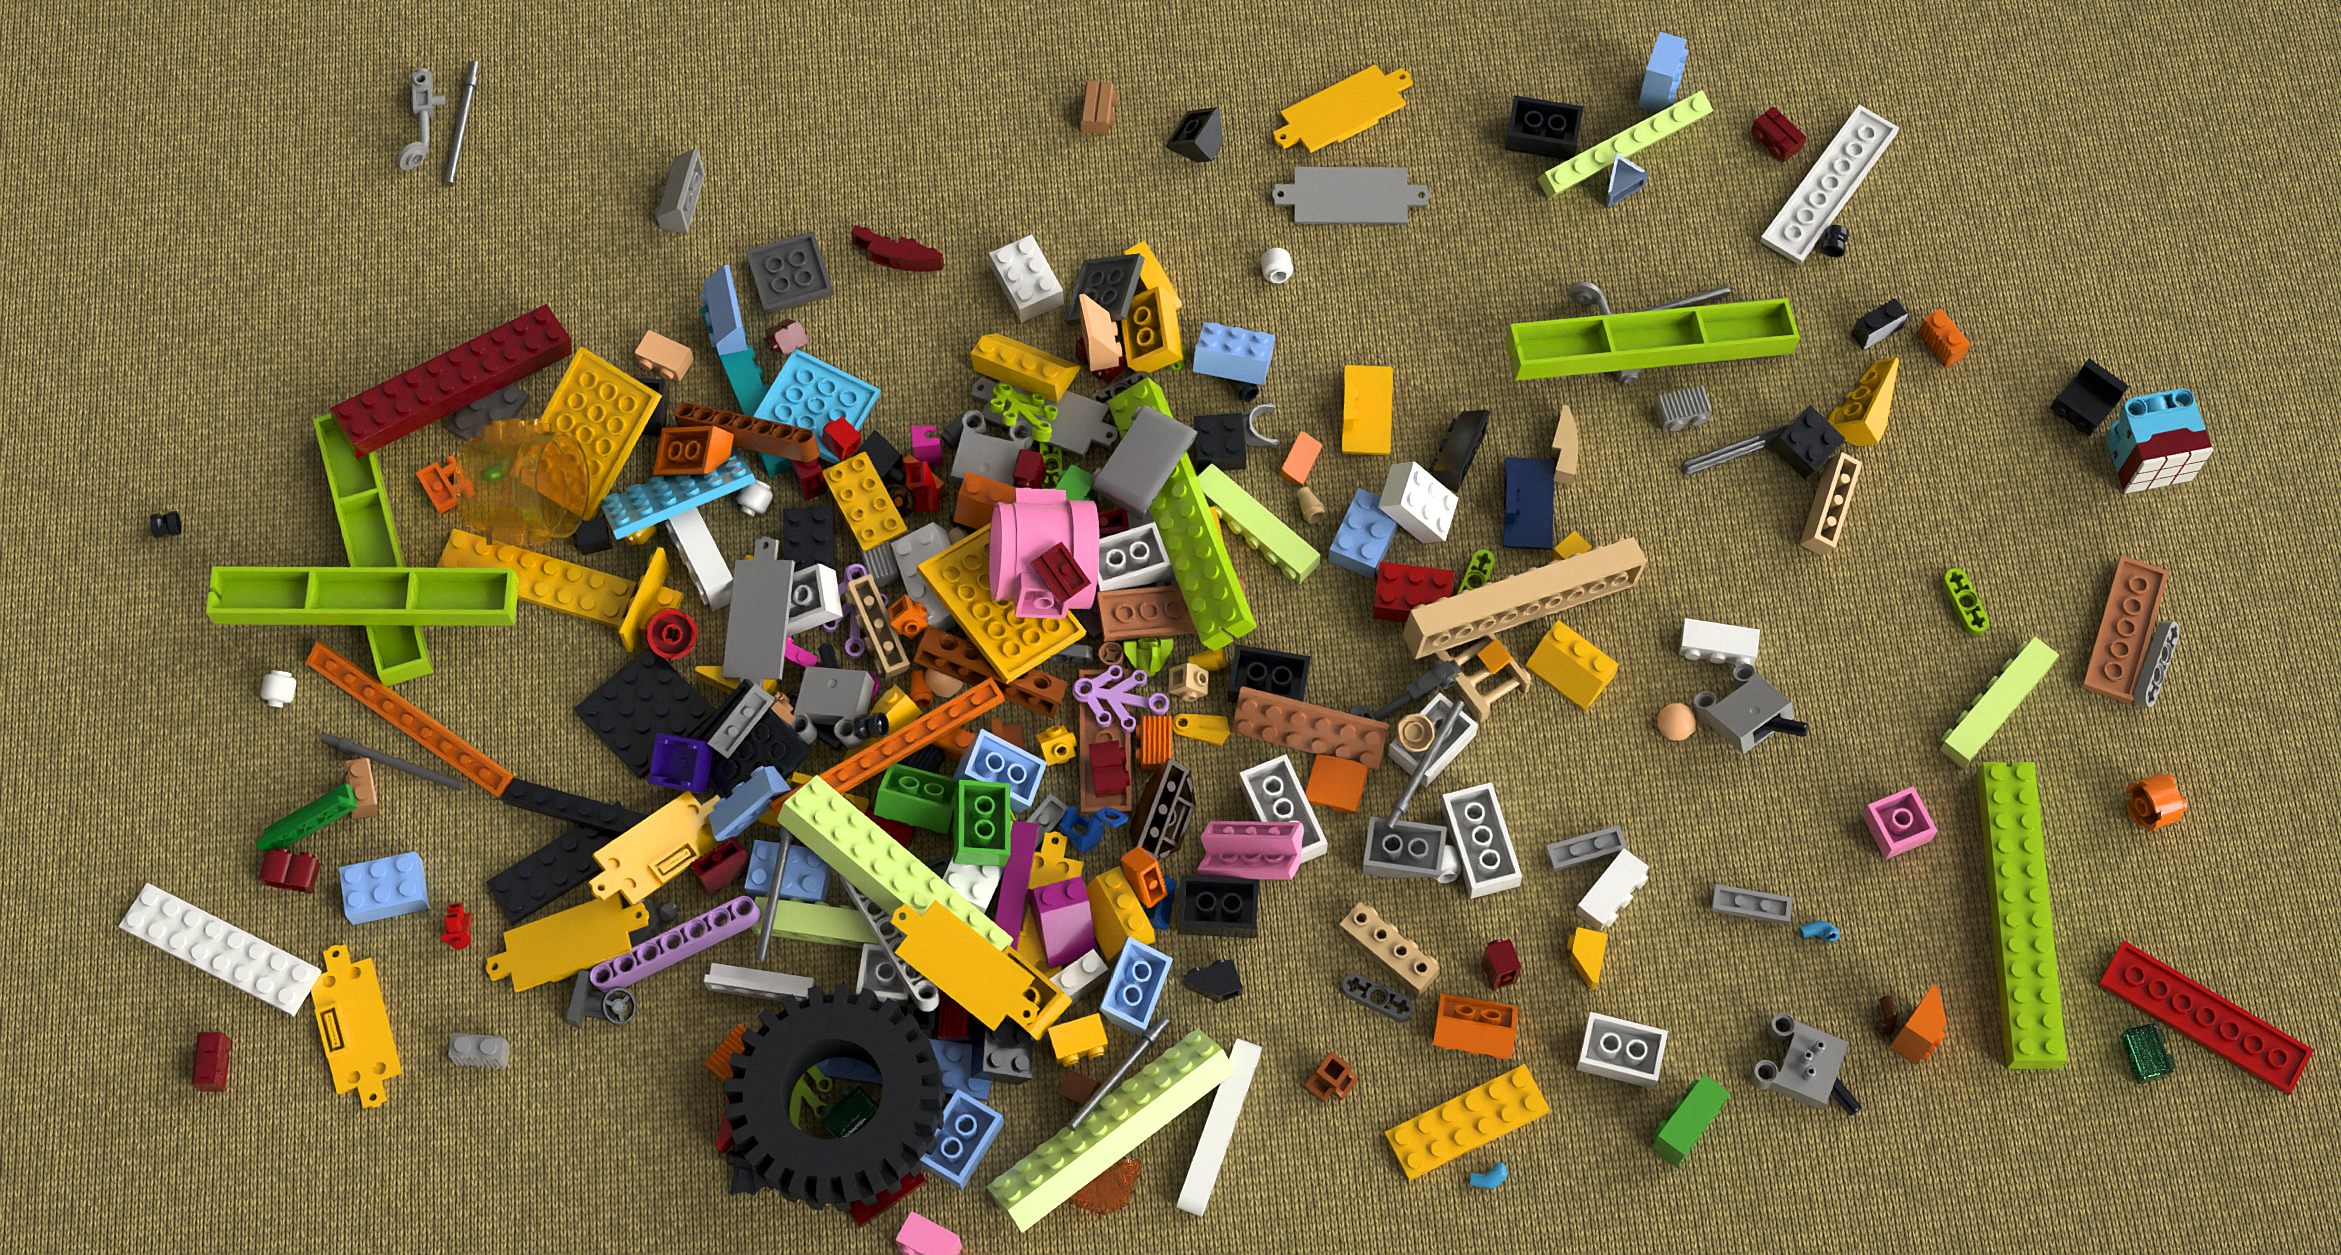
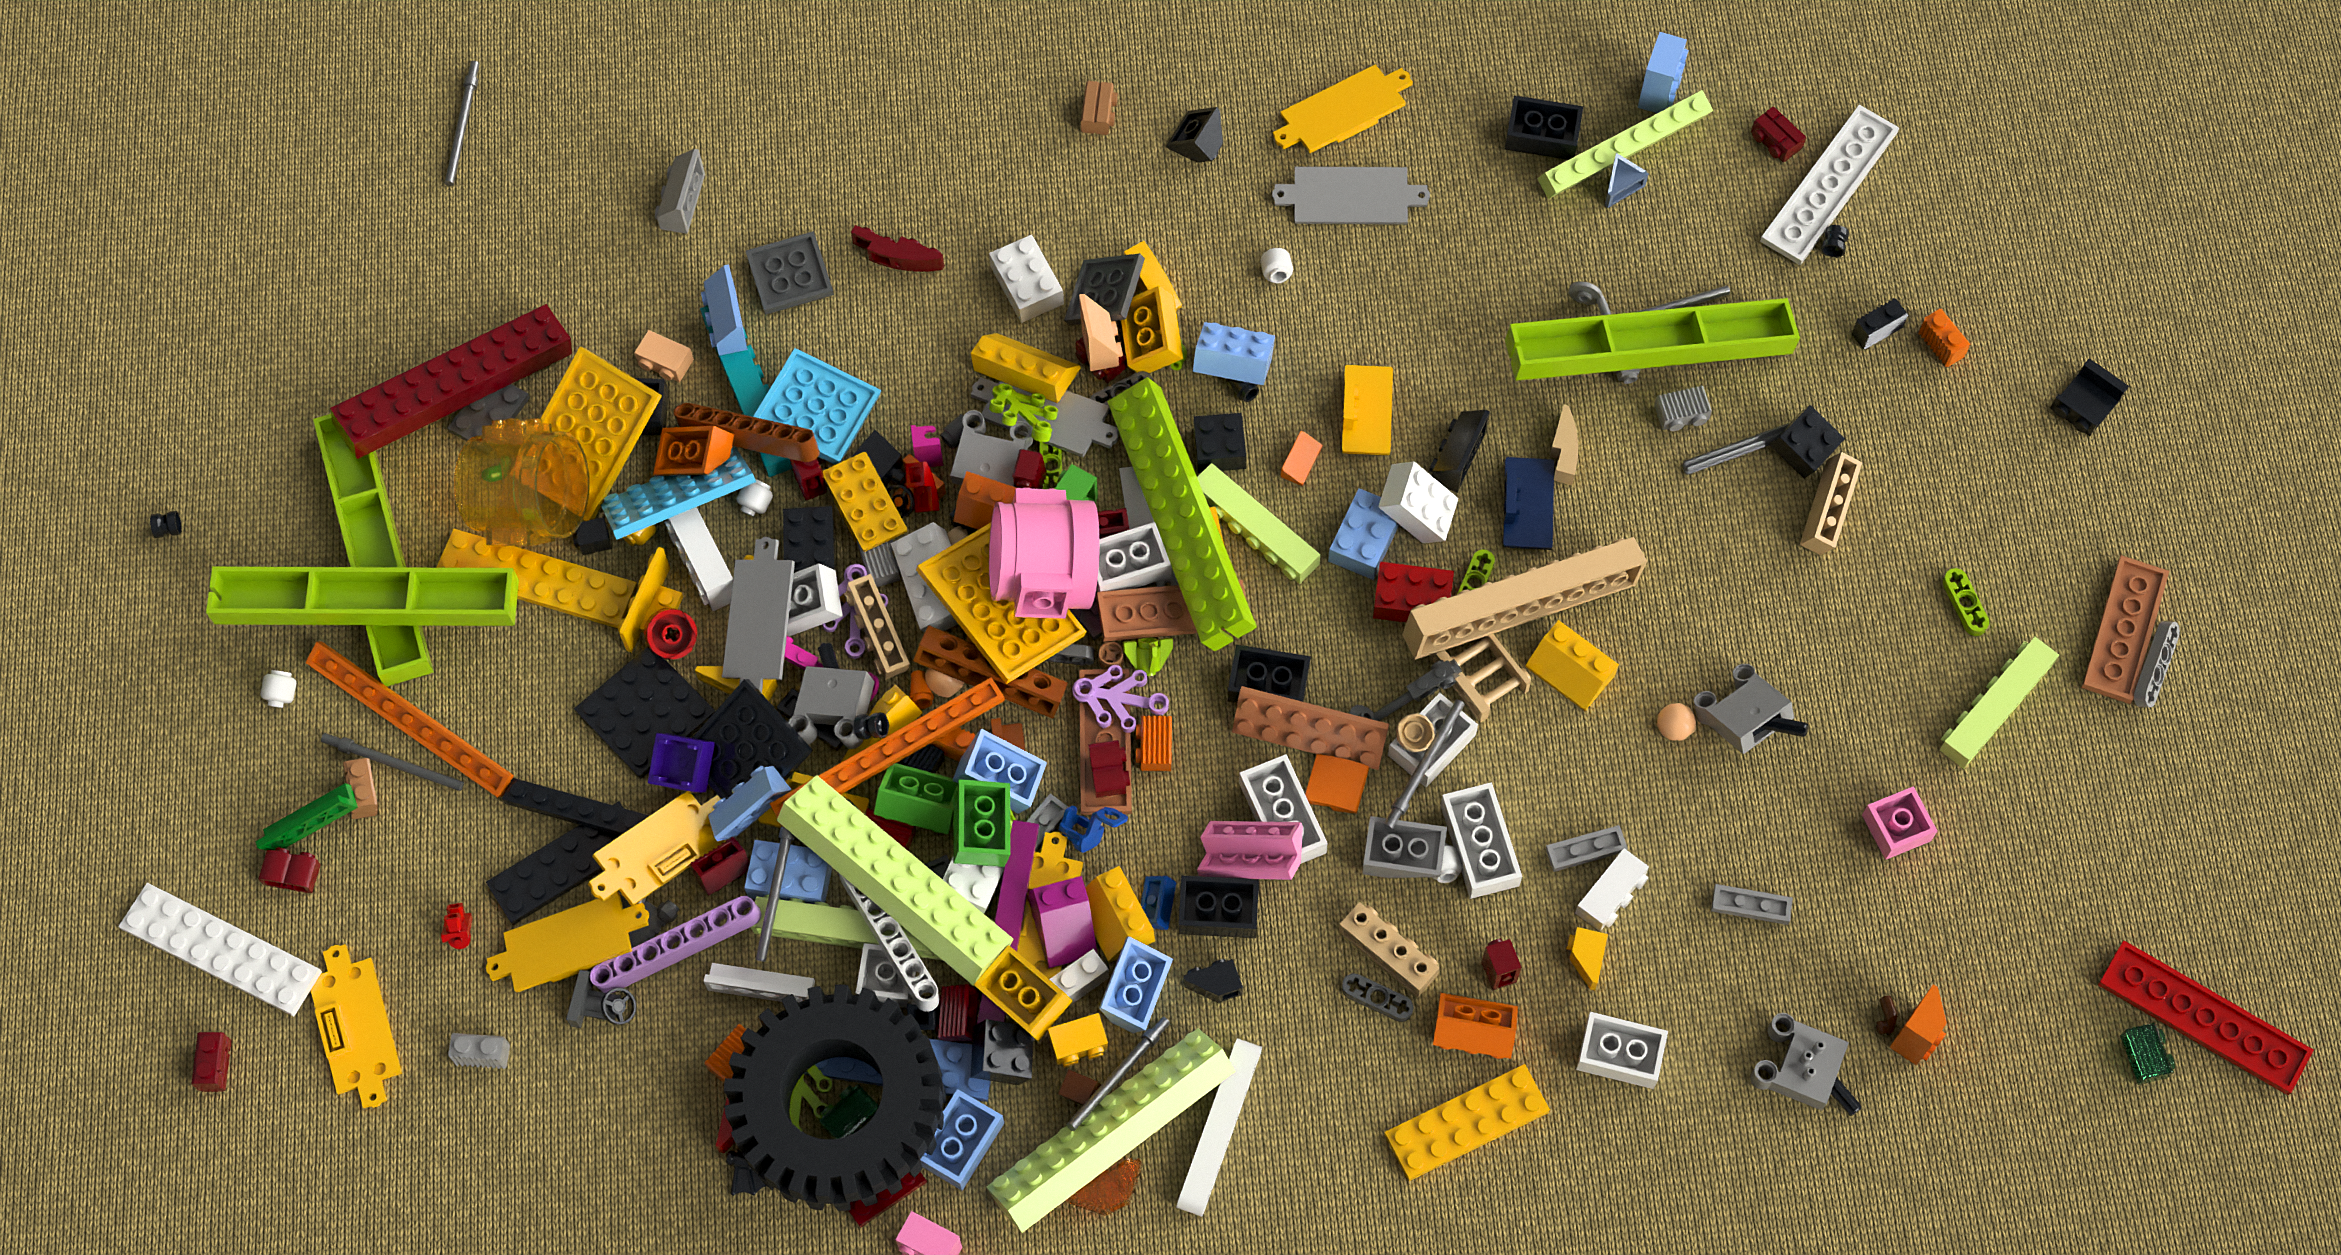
(384, 888): light blue brick -> none
(423, 108): light grey piece -> none
(437, 485): orange plate -> none
(741, 720): light grey plate -> none
(782, 706): medium nougat plate -> none
(785, 336): brick -> none
(841, 438): red brick -> none
(908, 617): orange brick -> none
(964, 965): yellow piece -> none
(1056, 745): yellow brick -> none
(1060, 573): dark red plate -> none
(1143, 460): light grey windscreen -> none
(1144, 876): orange brick -> none
(1164, 811): dark brown wedge -> none
(1188, 681): tan brick -> none
(1203, 728): yellow piece -> none
(1209, 660): yellow cone -> none
(1250, 433): light grey helmet -> none
(1311, 507): tan cone -> none
(1331, 1077): dark orange brick -> none
(1491, 1178): dark azure arm -> none
(1495, 656): light orange tile -> none
(1572, 544): yellow brick -> none
(1688, 1119): bright green brick -> none
(1718, 642): white brick -> none
(1821, 929): dark azure arm -> none
(1867, 408): yellow wedge -> none
(2021, 916): lime piece -> none
(2155, 801): orange brick -> none
(2158, 441): piece -> none

